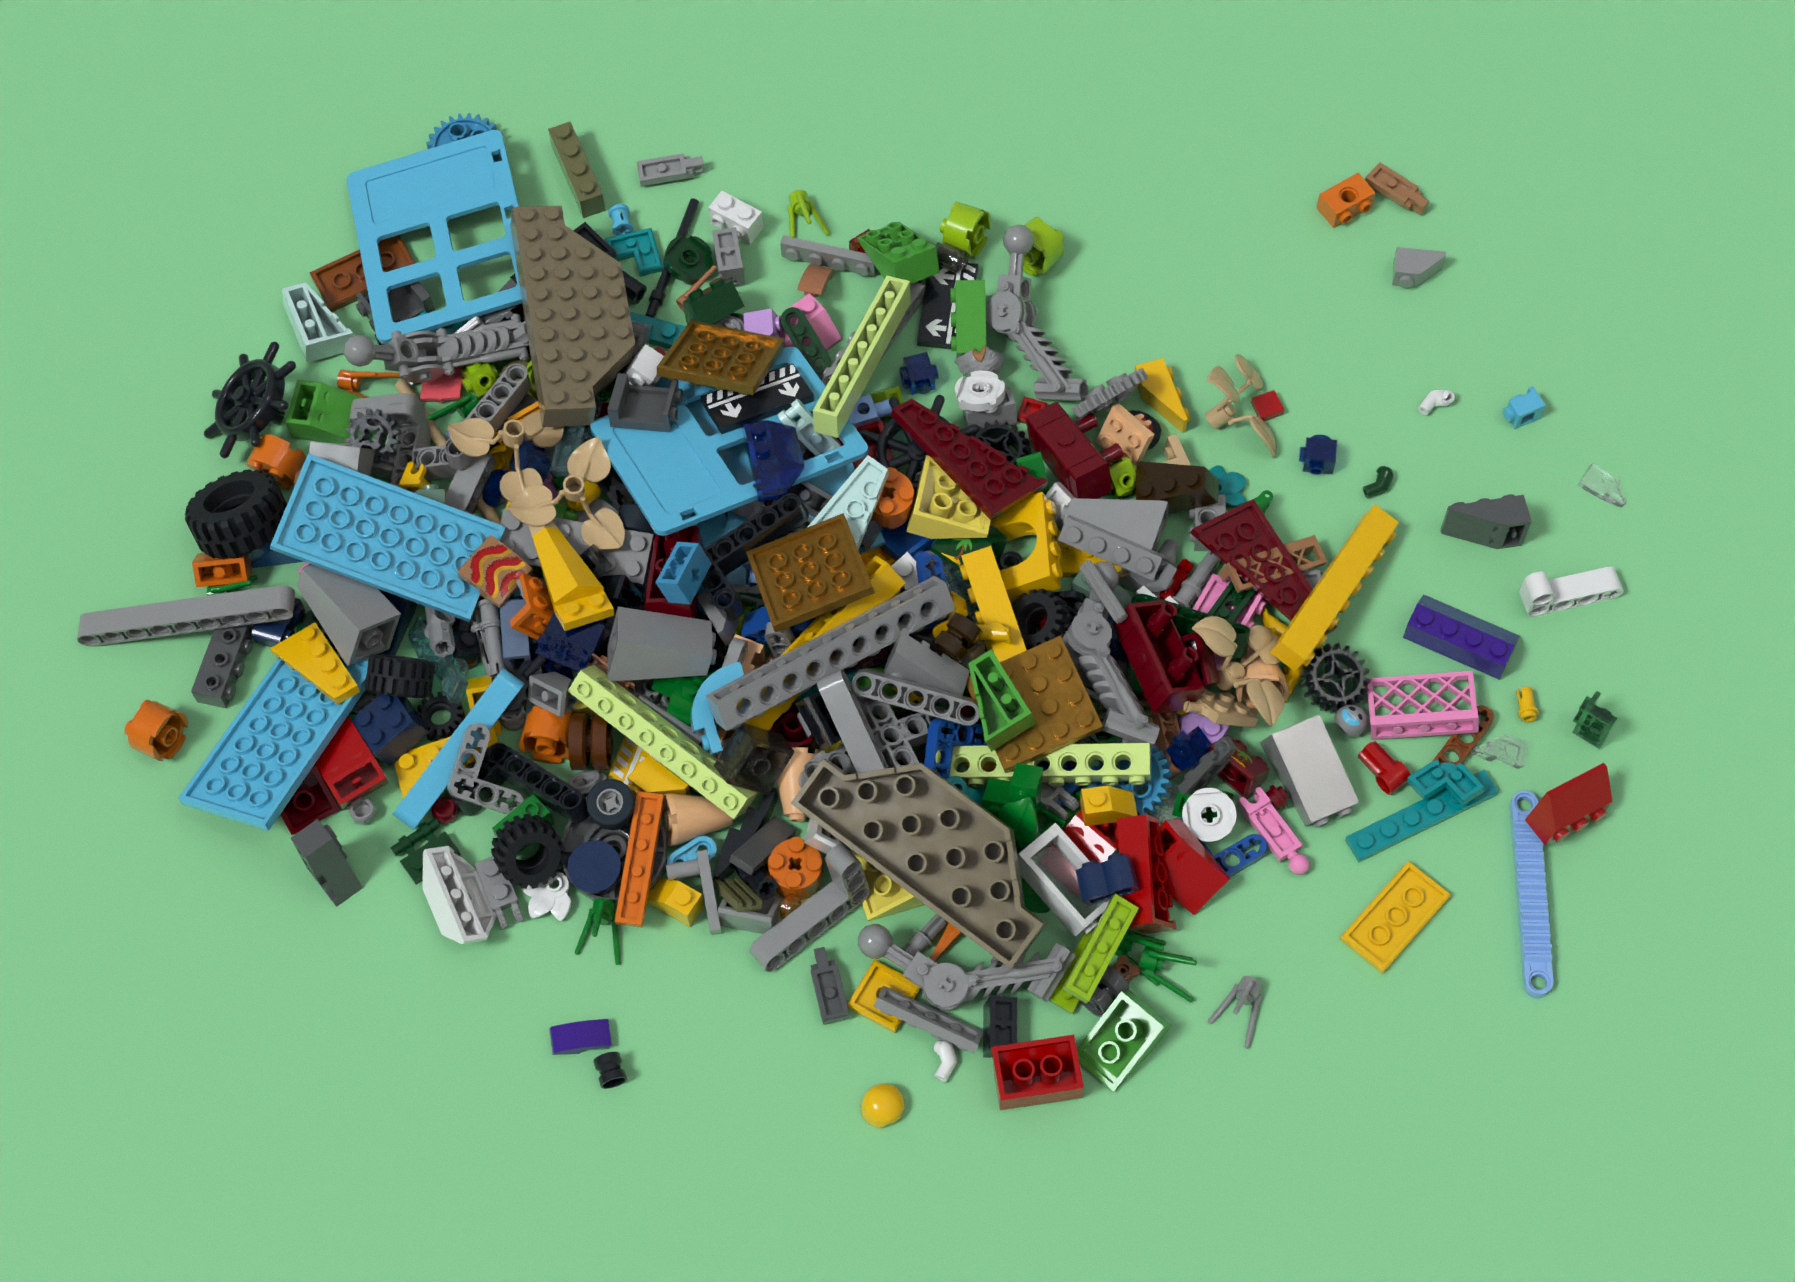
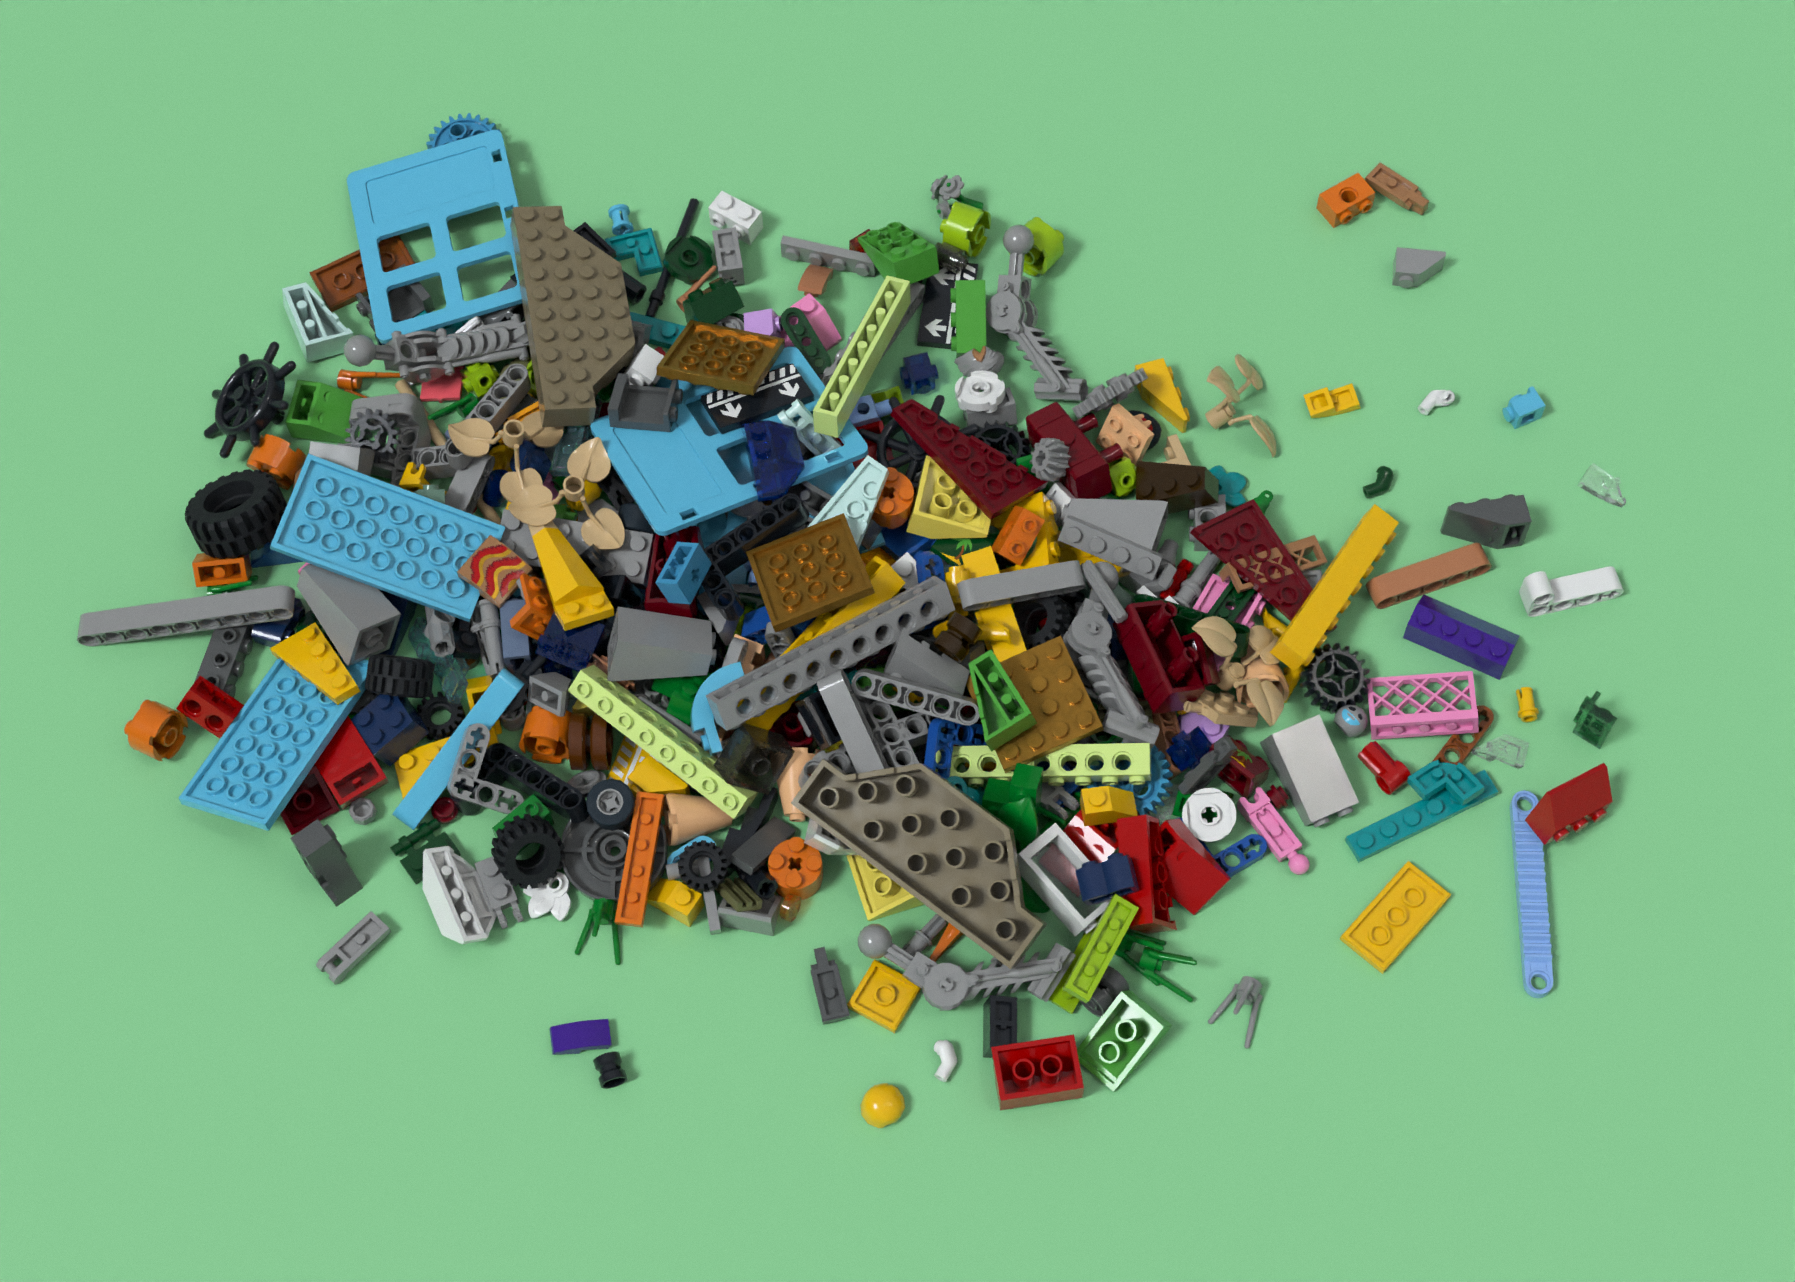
(209, 706): none -> red brick
(353, 947): none -> light grey plate
(576, 169): olive brick -> none
(594, 867): dark blue tile -> none
(669, 169): light grey hinge -> none
(708, 882): none -> black tyre
(801, 206): lime plant -> none
(817, 914): light grey beam -> none
(928, 1019): light grey plate -> none
(950, 189): none -> light grey plant
(952, 578): none -> yellow brick
(1017, 535): none -> orange brick
(1021, 585): none -> light grey beam
(1028, 407): red tile -> none
(1050, 459): none -> light grey gear
(1131, 970): dark orange plate -> none
(1267, 405): red tile -> none
(1318, 455): clear blue brick -> none
(1331, 403): none -> yellow slope
(1428, 575): none -> nougat beam

